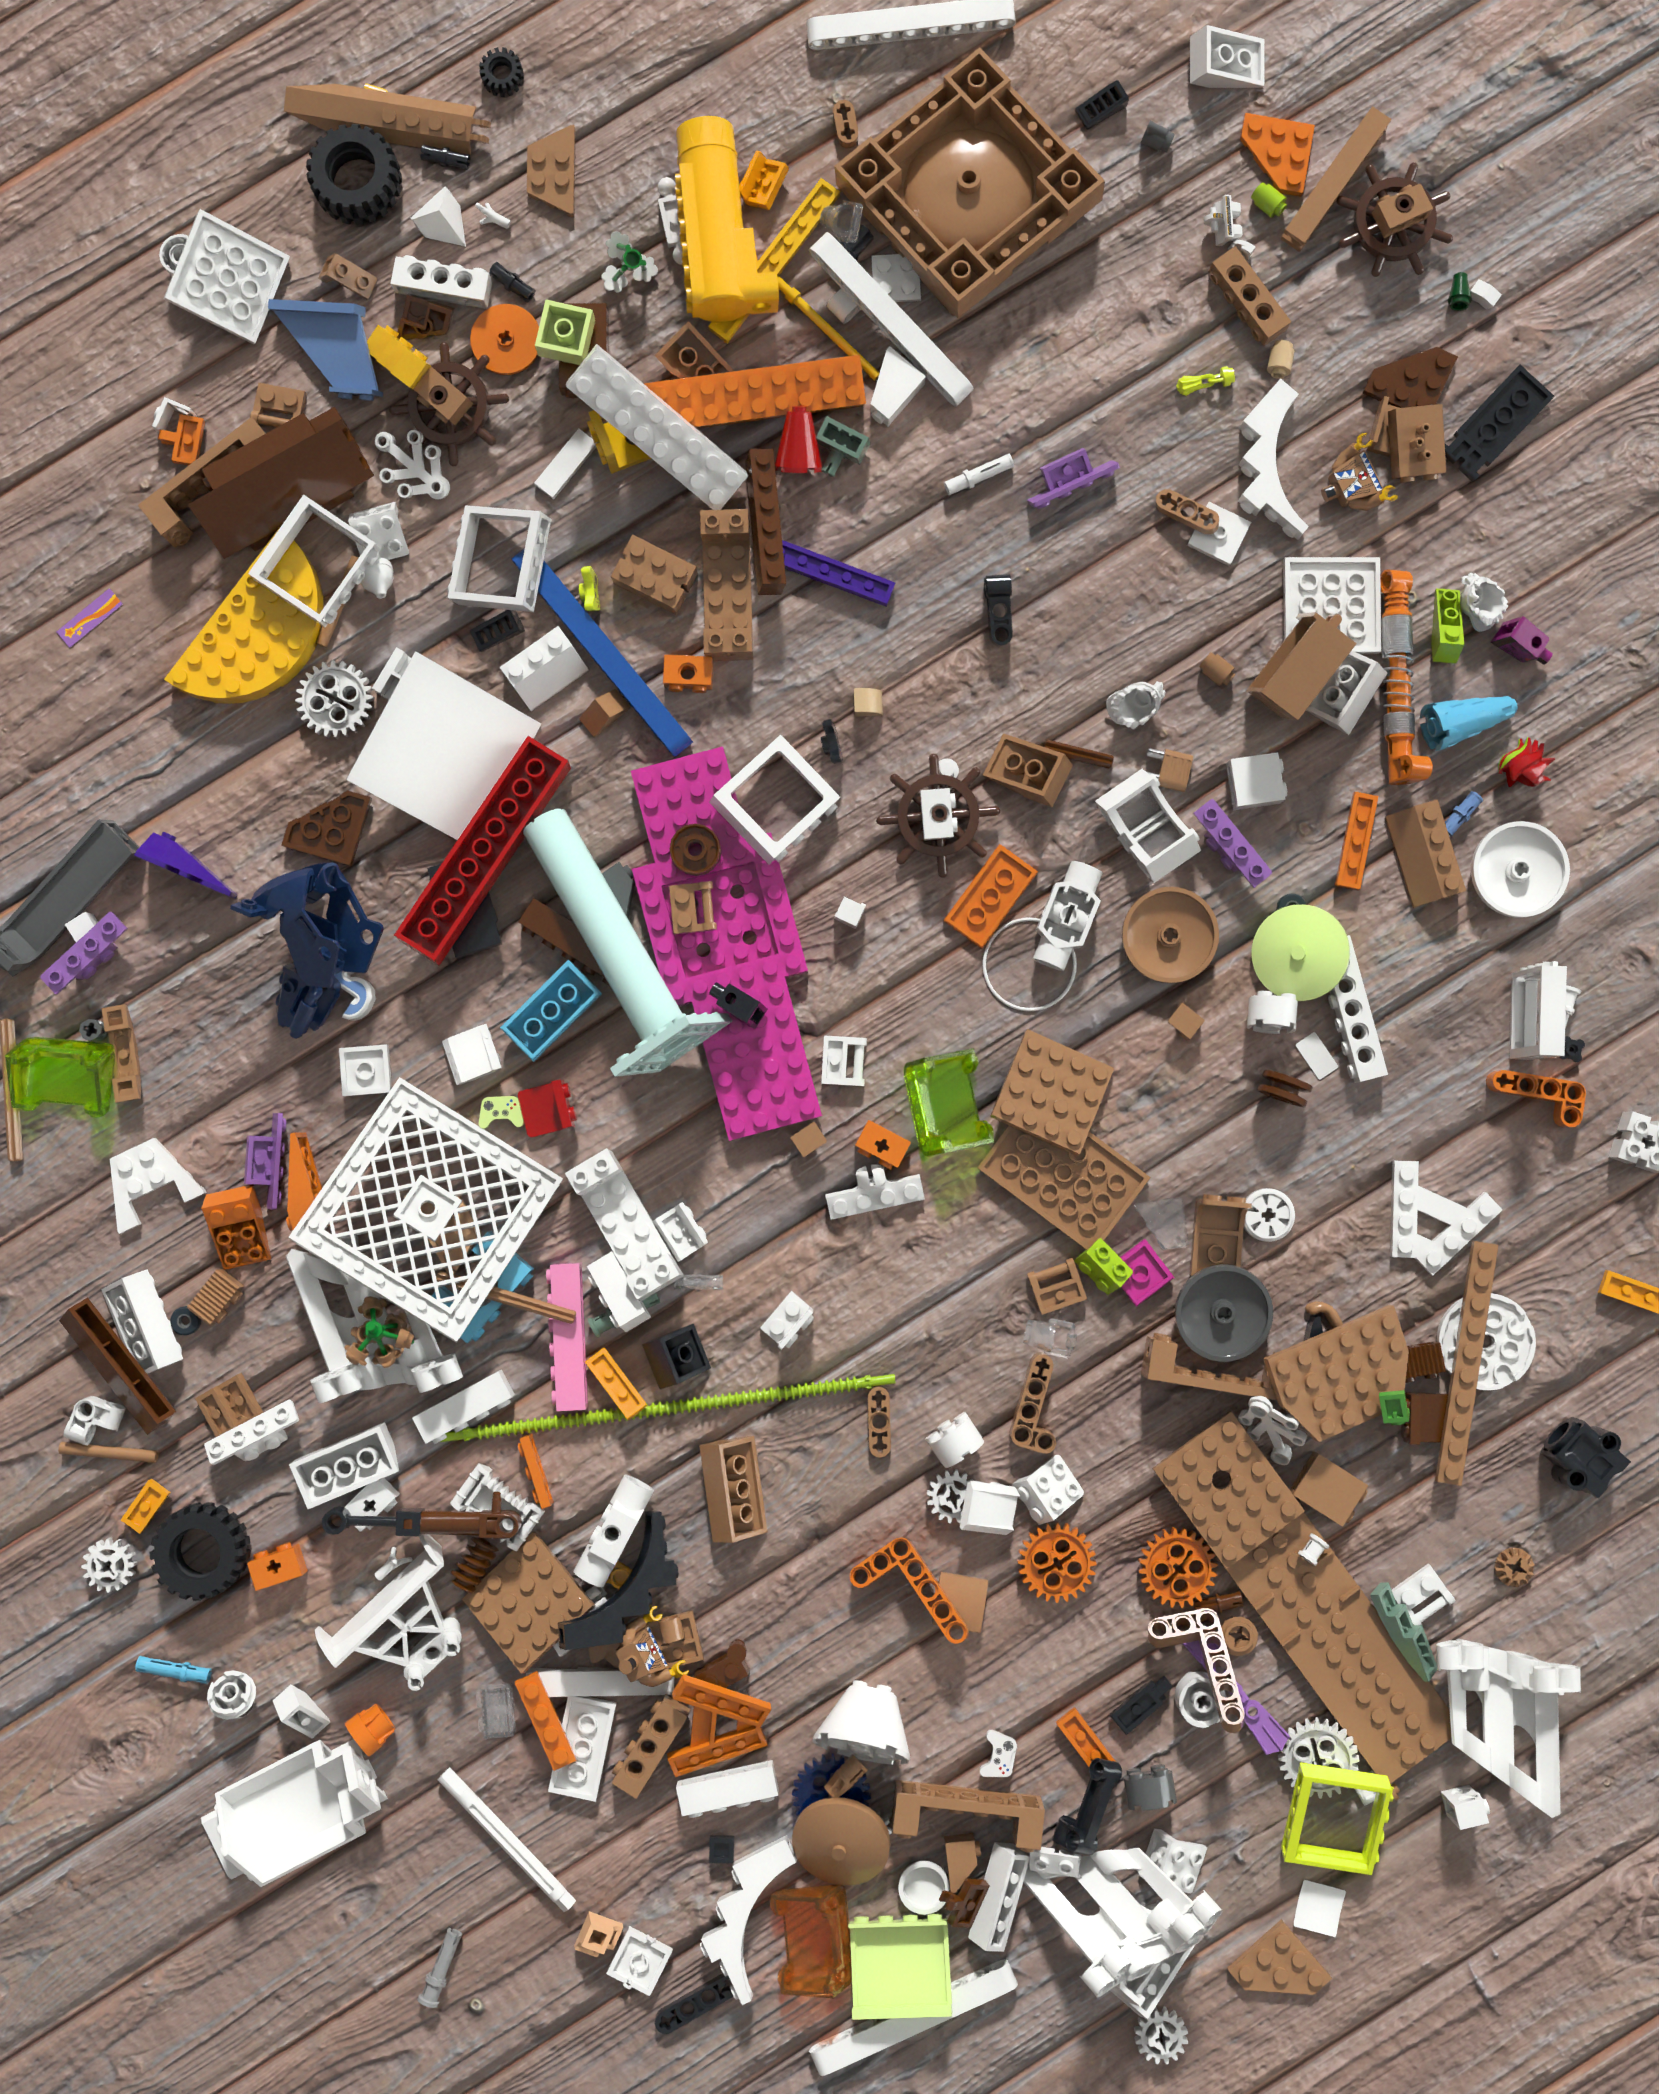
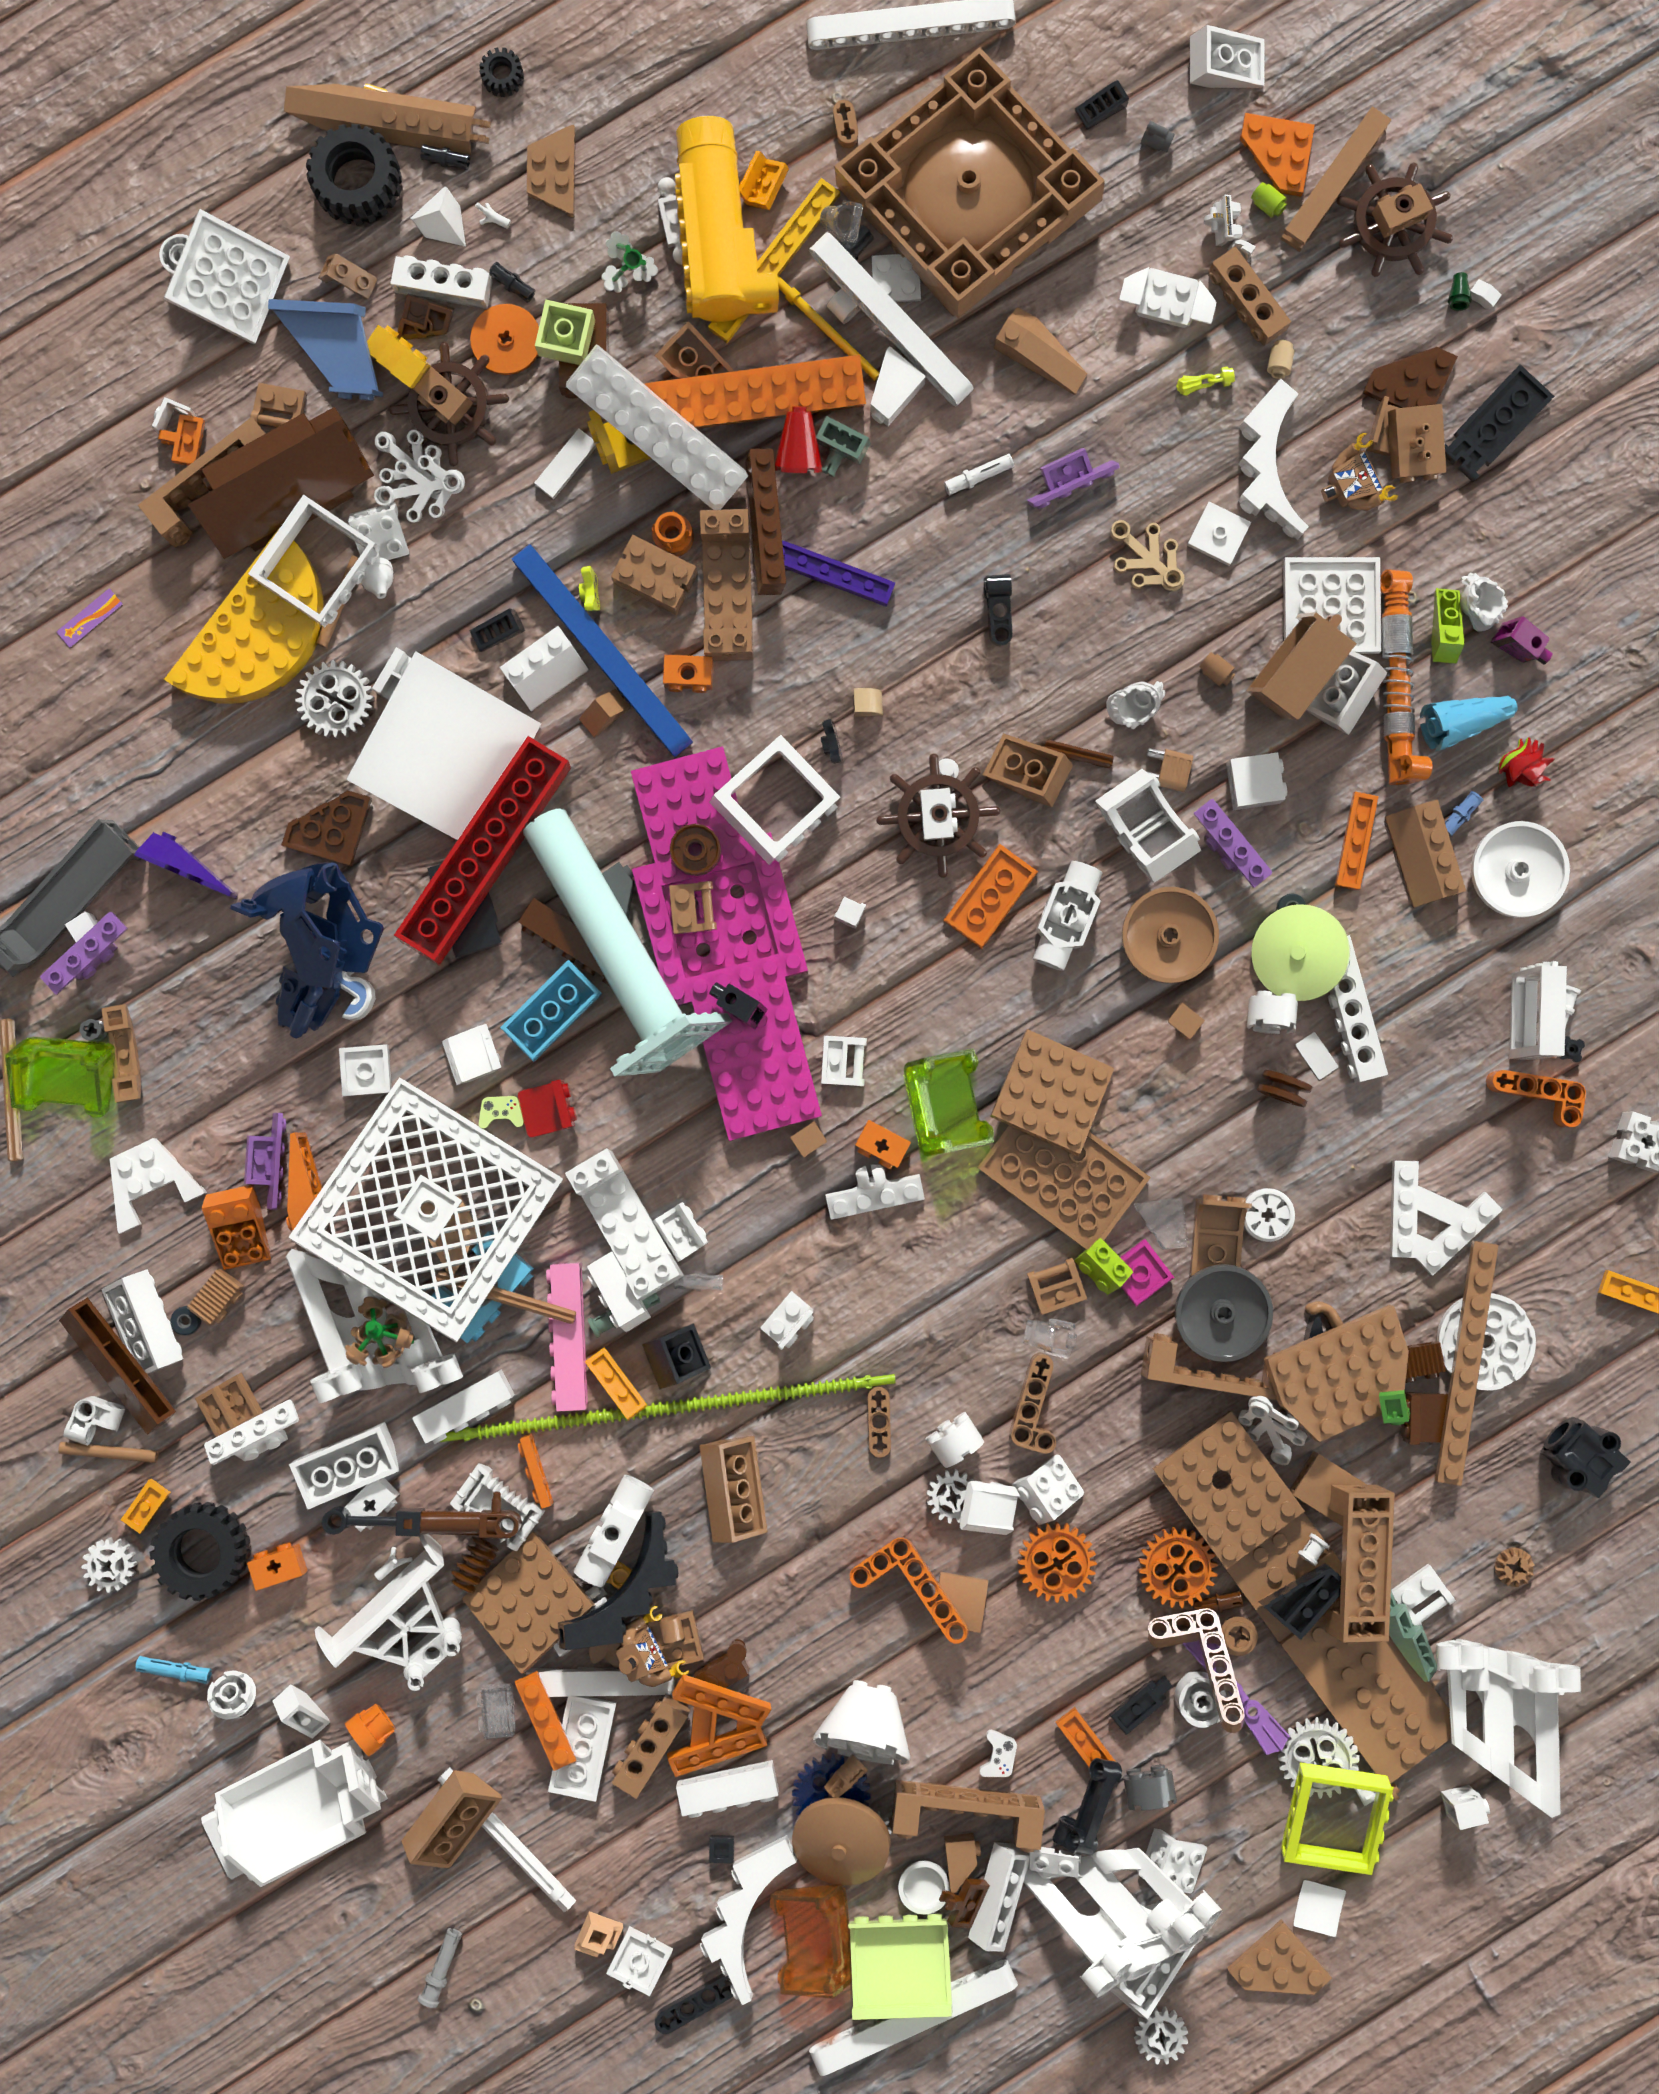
(423, 487): none -> white plant
(450, 1820): none -> medium nougat slope
(531, 562): white window -> none
(668, 522): none -> orange piece
(995, 993): white piece -> none
(1034, 347): none -> medium nougat wedge
(1150, 558): none -> tan plant
(1168, 297): none -> white piece
(1169, 510): medium nougat beam -> none
(1305, 1599): none -> black wedge
(1365, 1563): none -> medium nougat plate

